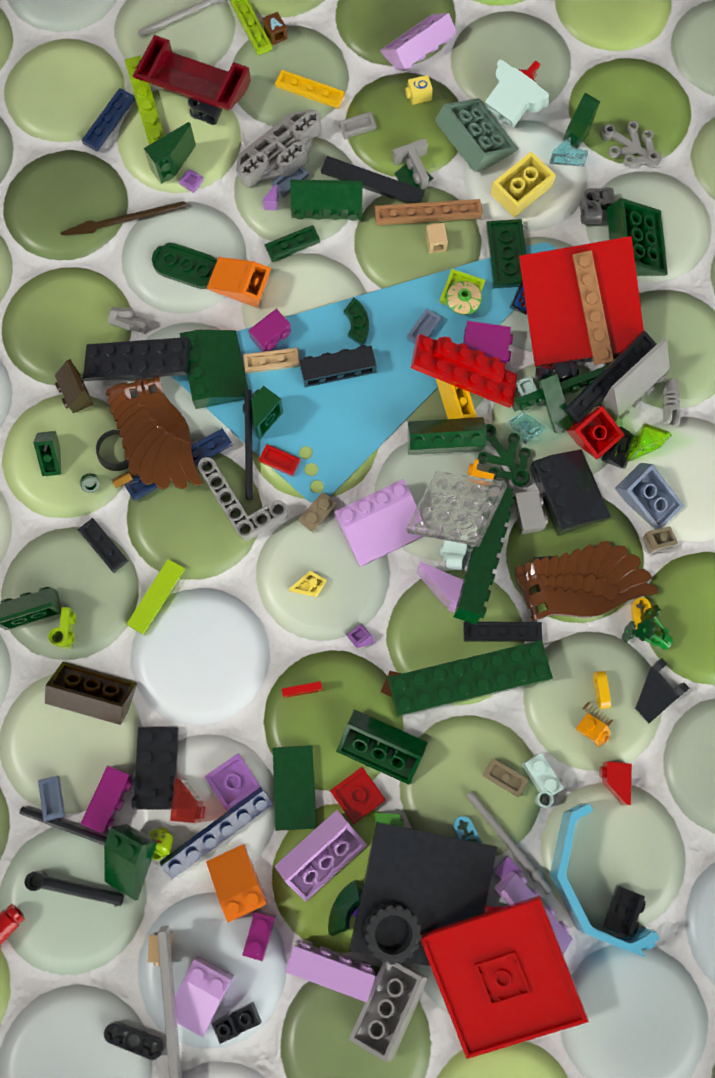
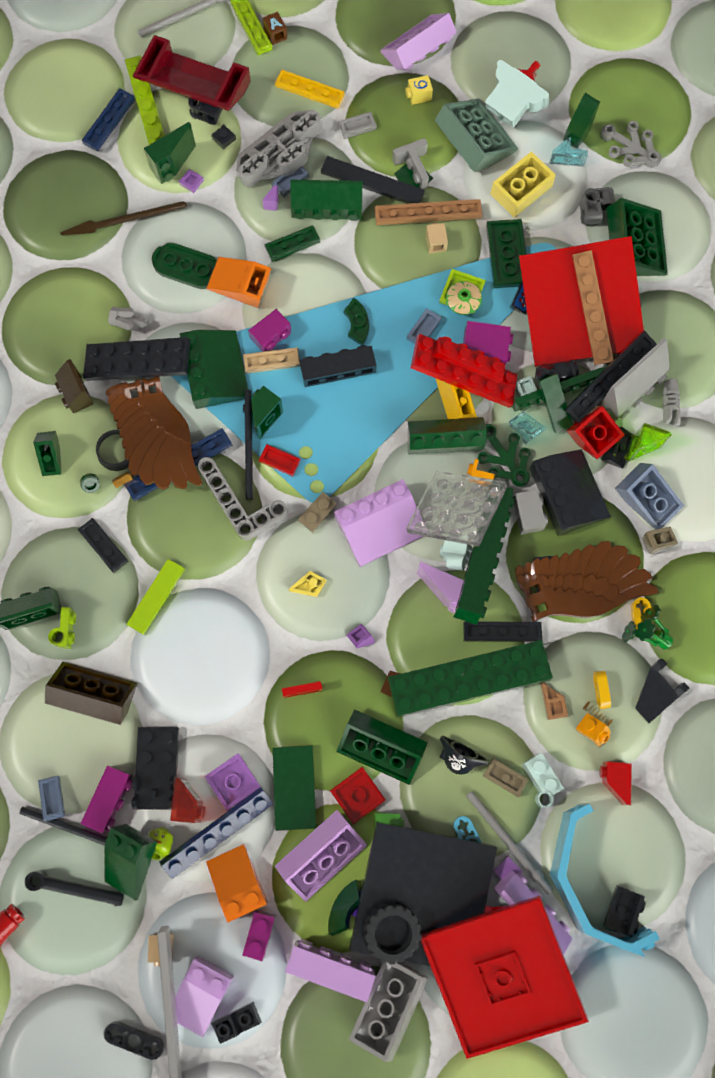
(223, 136): none -> black plate
(459, 757): none -> black hat
(554, 703): none -> medium nougat tile

